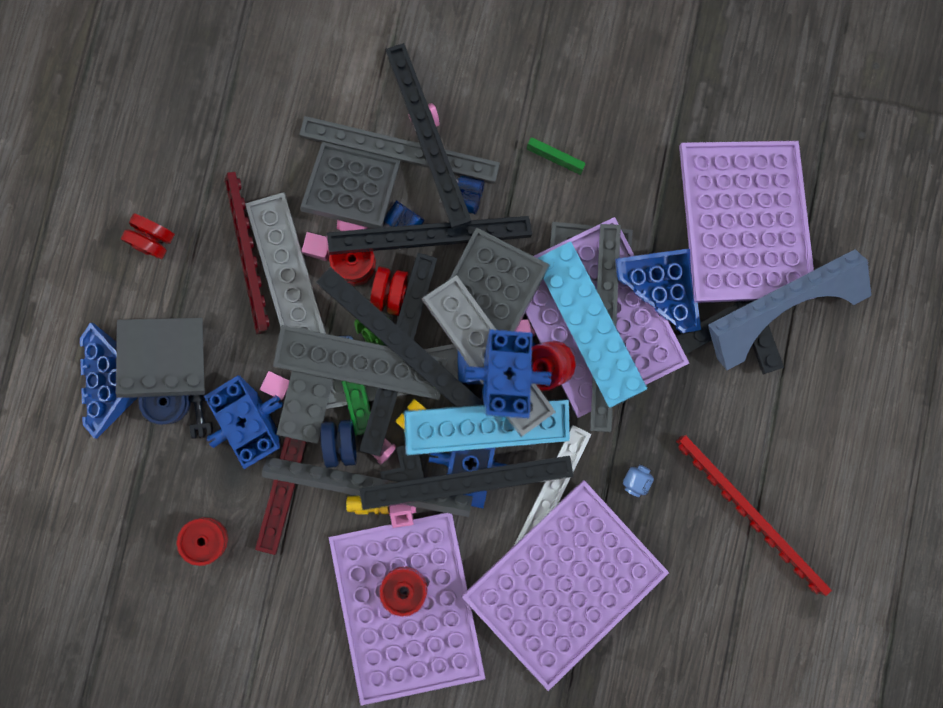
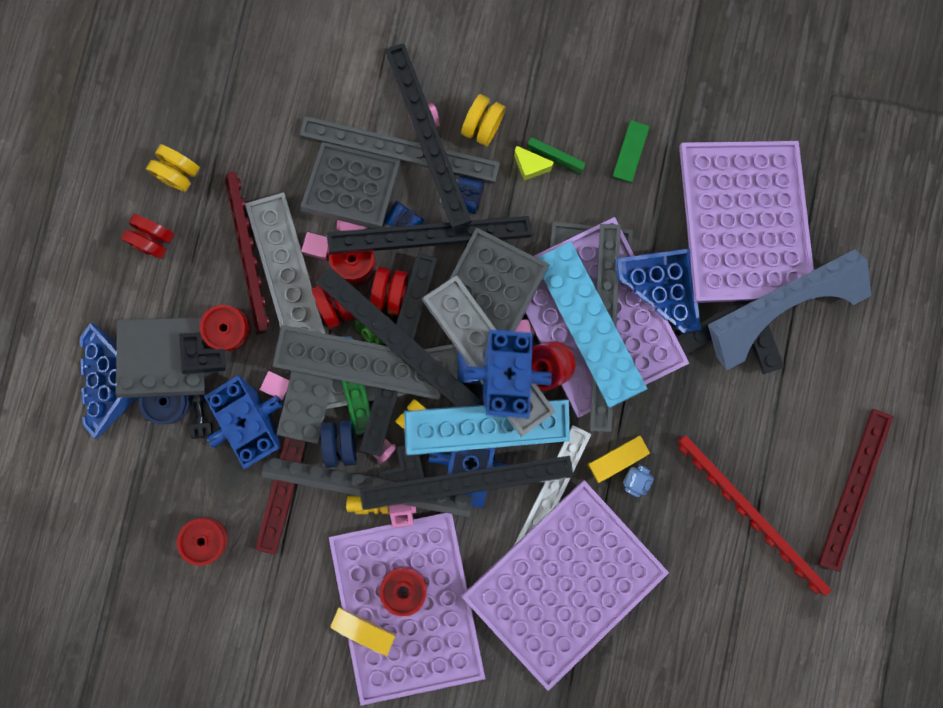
(172, 168): none -> yellow wheel
(198, 360): none -> black plate
(237, 328): none -> red wheel
(329, 308): none -> red wheel
(363, 631): none -> yellow slope
(483, 120): none -> yellow wheel
(531, 164): none -> neon yellow slope
(618, 459): none -> yellow slope
(630, 152): none -> green tile
(855, 490): none -> dark red plate

